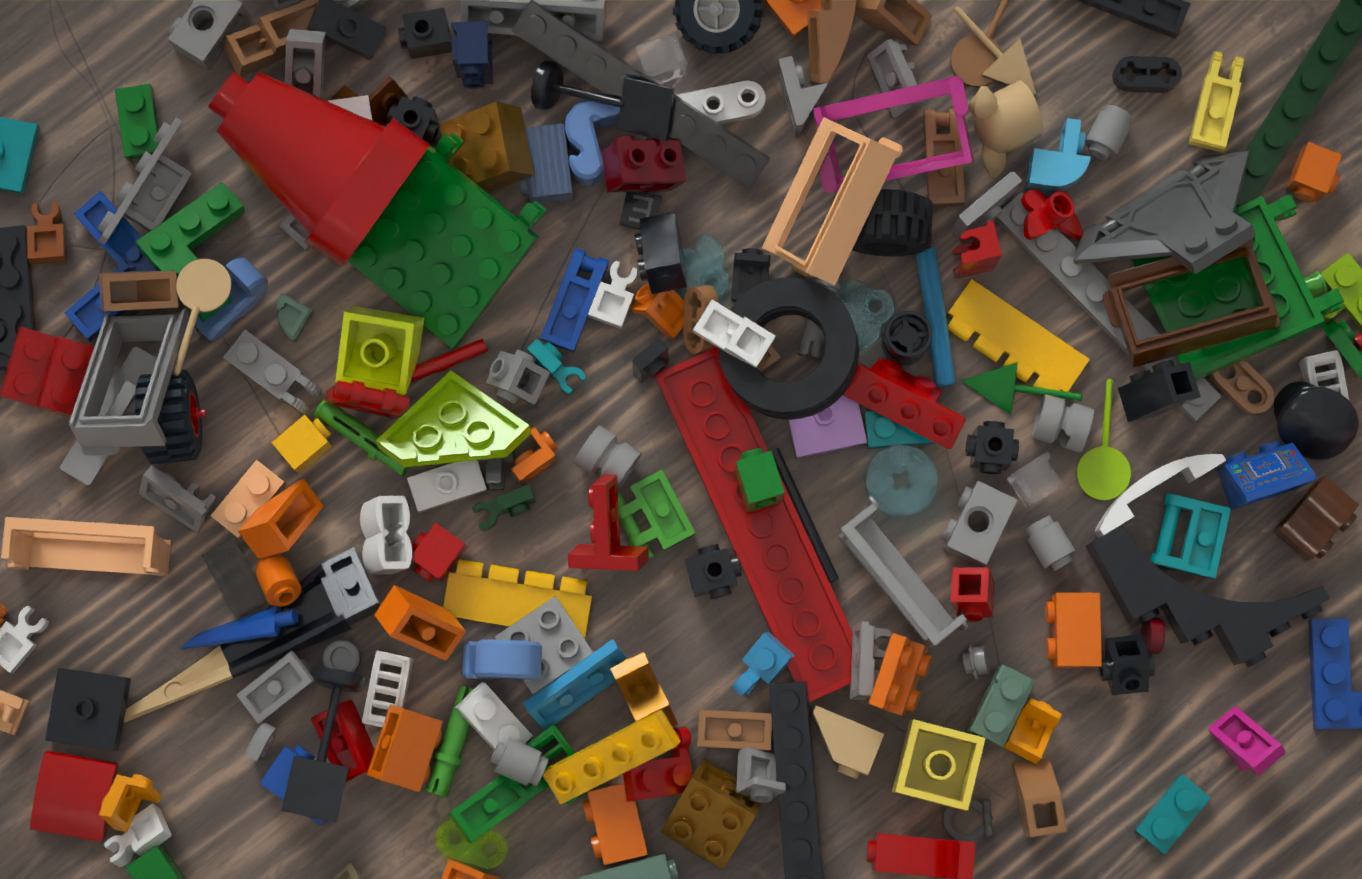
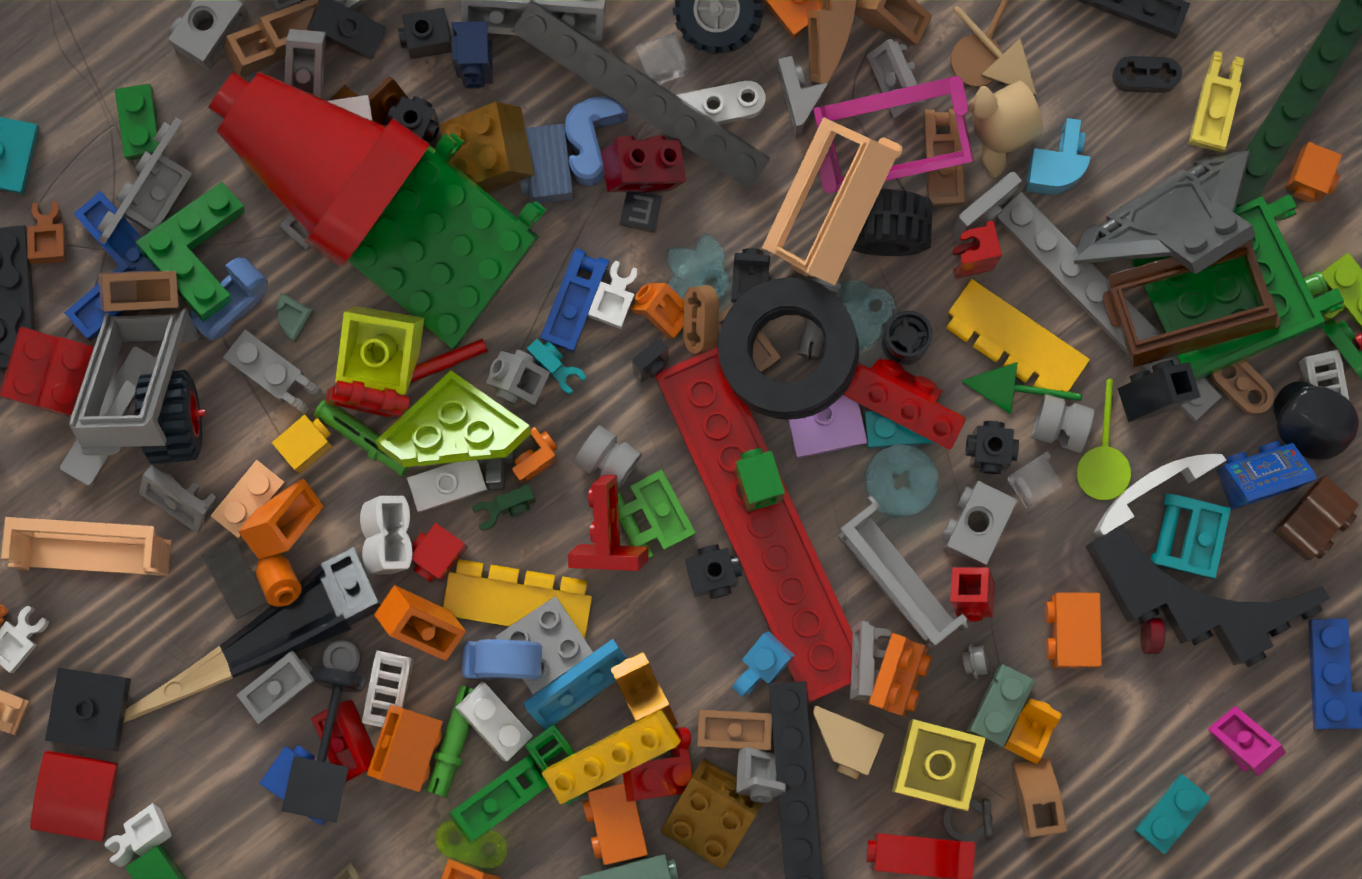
(124, 799): light orange bracket -> none
(202, 288): tan piece -> none
(259, 625): blue bar -> none
(261, 742): light grey tile -> none
(519, 762): light grey brick -> none
(643, 104): black piece -> none
(662, 253): black brick -> none
(733, 334): white slope -> none
(804, 516): black bar -> none
(936, 315): dark azure axle -> none
(1050, 213): red animal -> none
(1050, 543): light grey brick -> none
(1108, 133): light grey brick -> none
(1128, 672): black brick -> none

